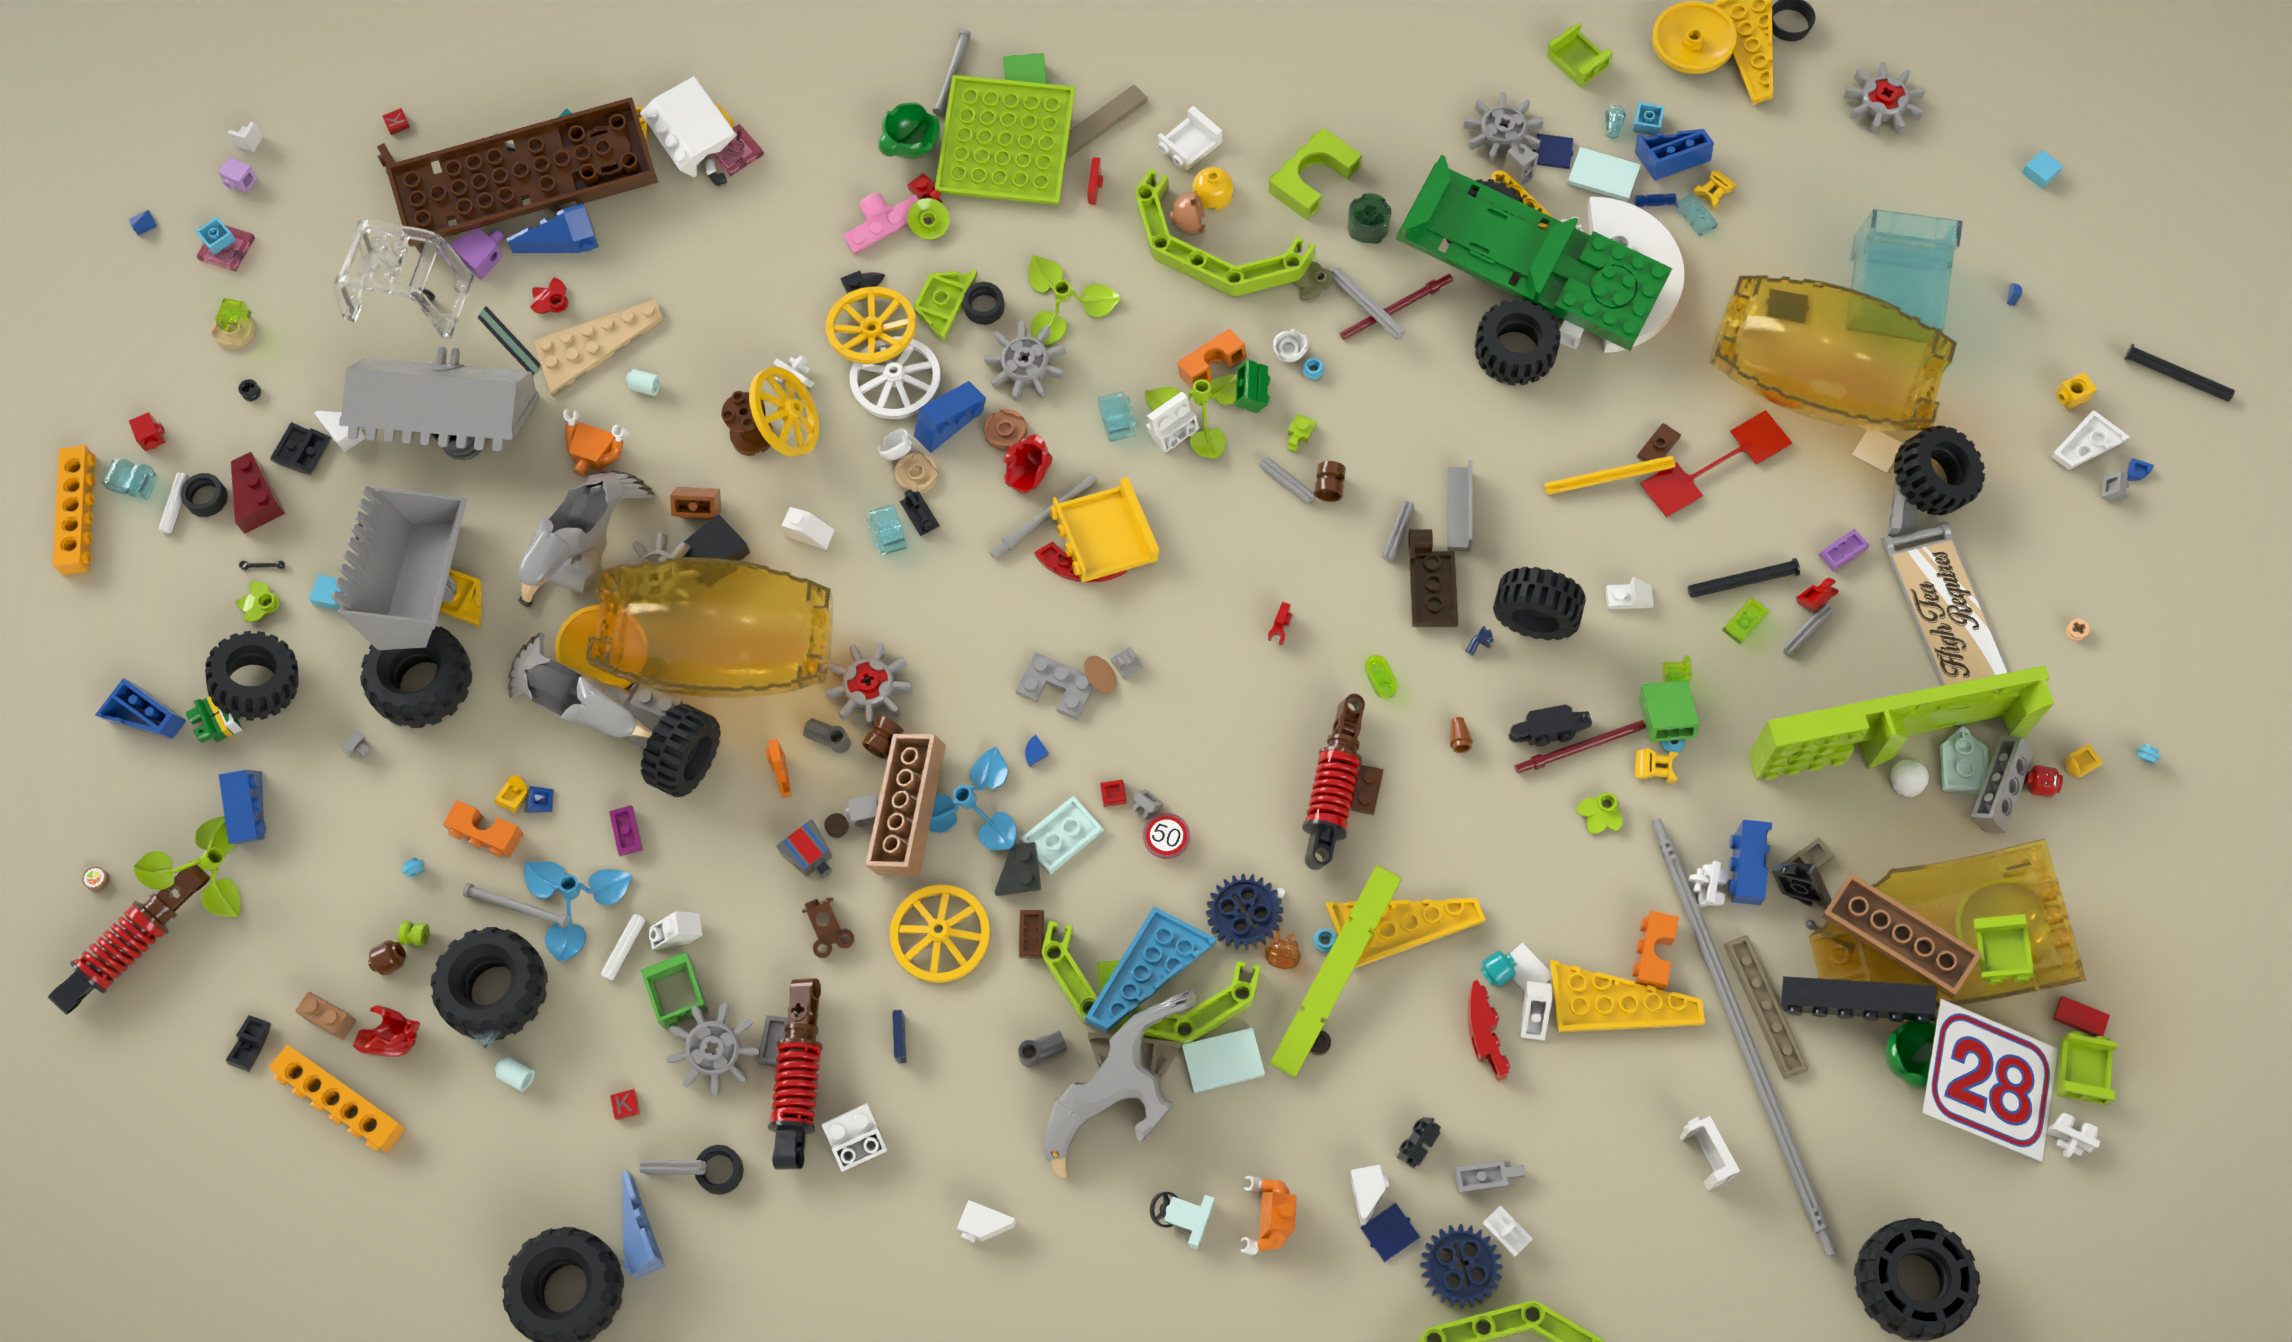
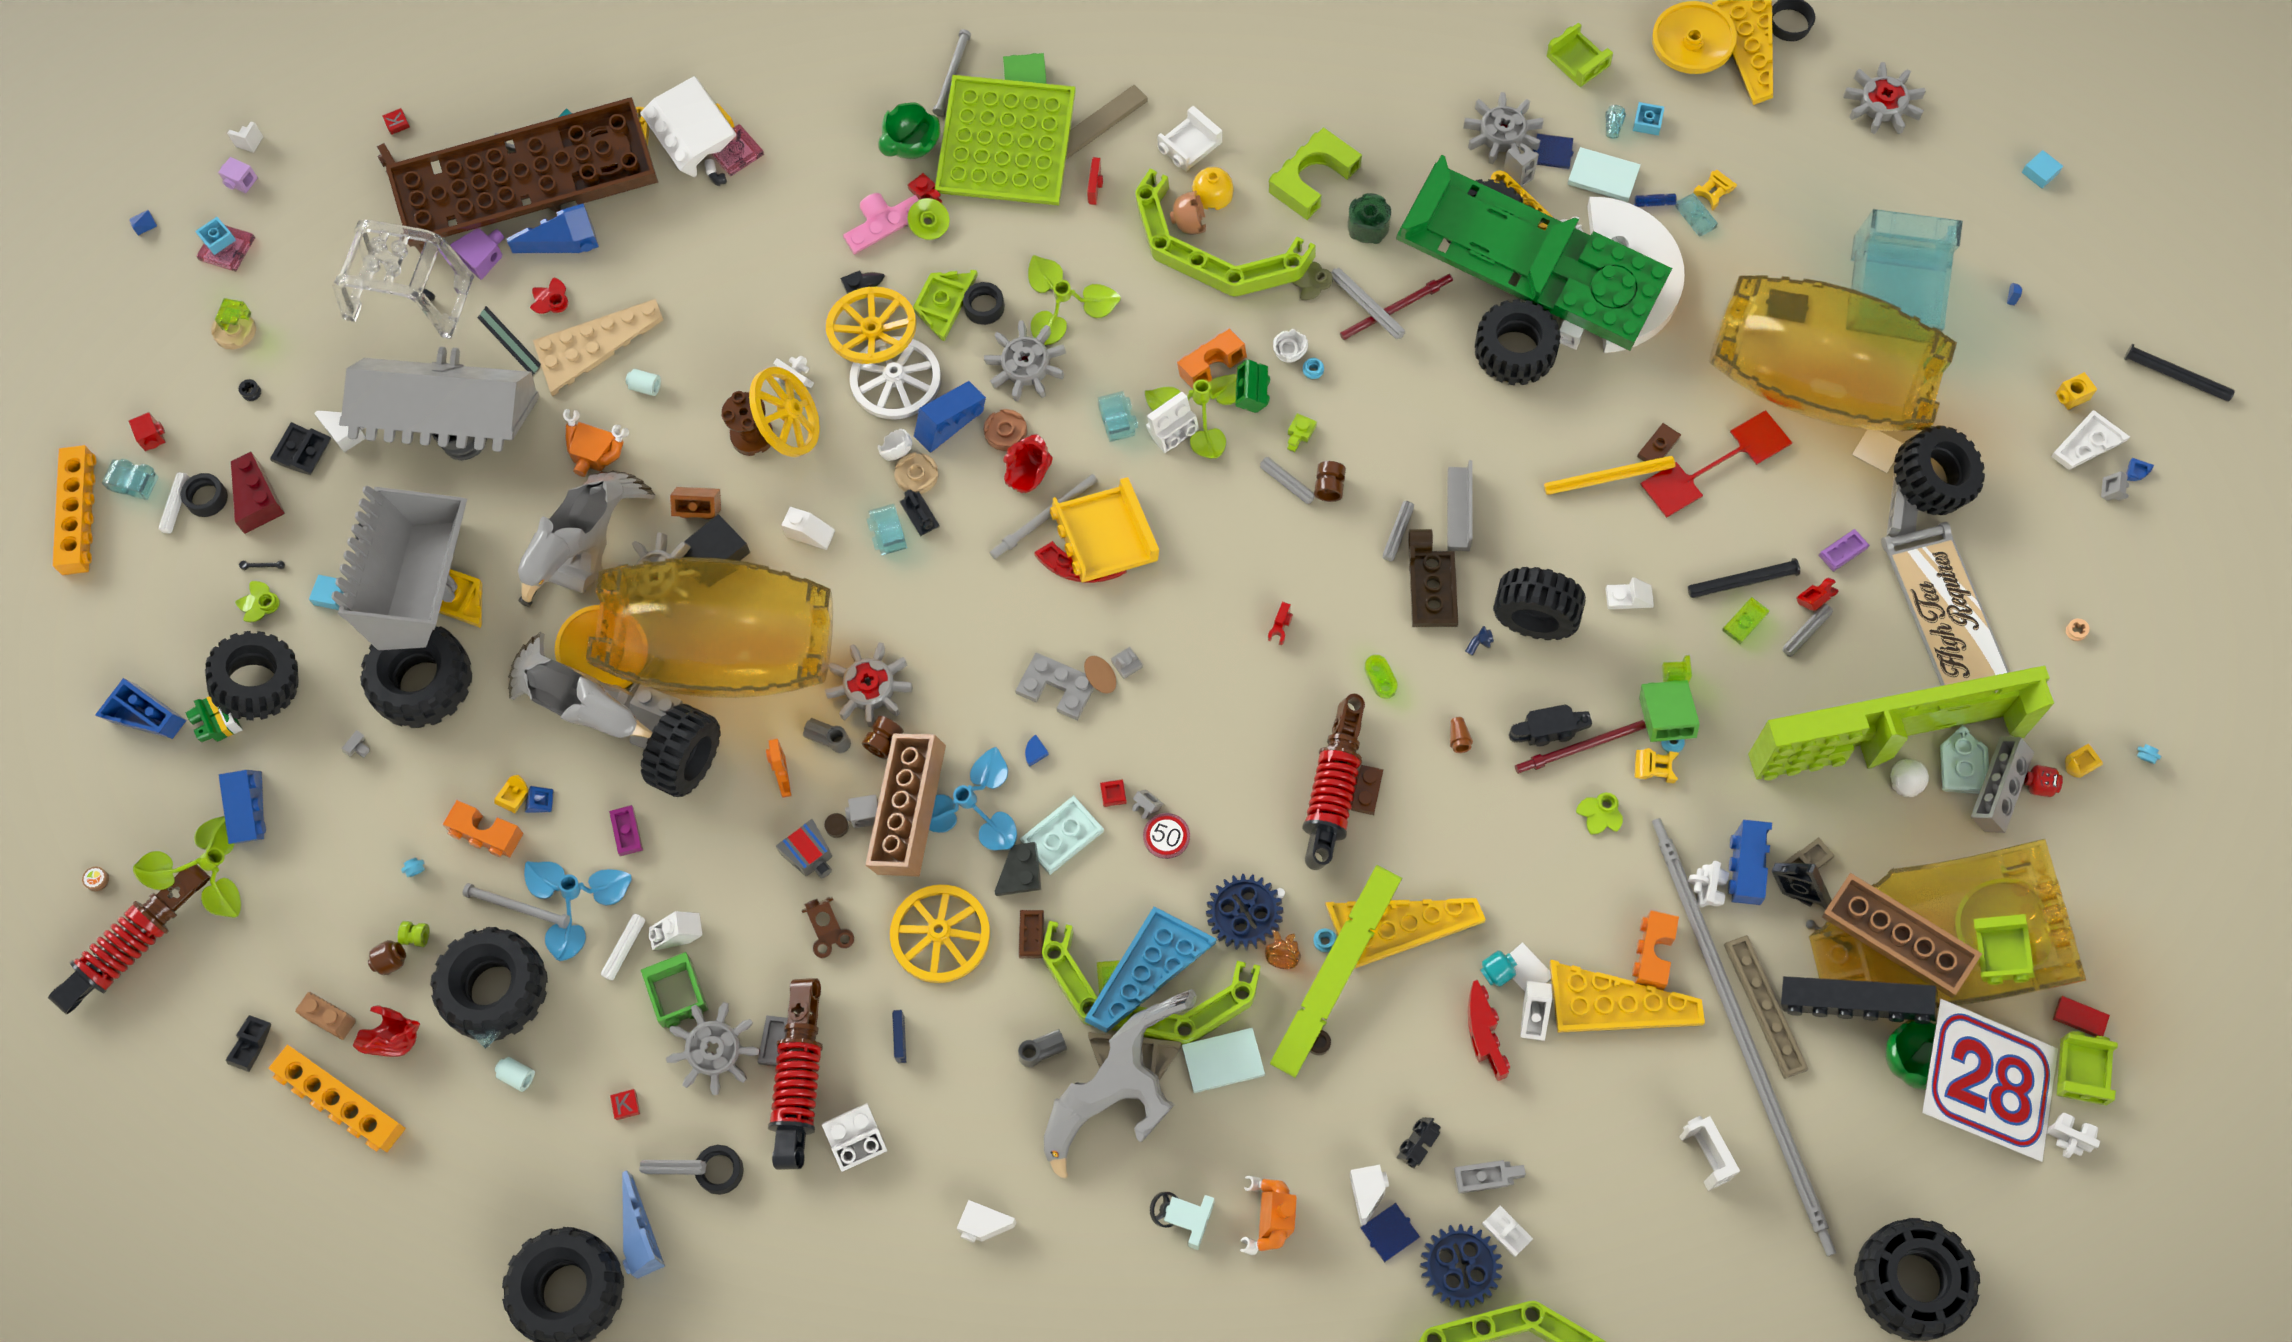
(1673, 153): blue wedge -> none

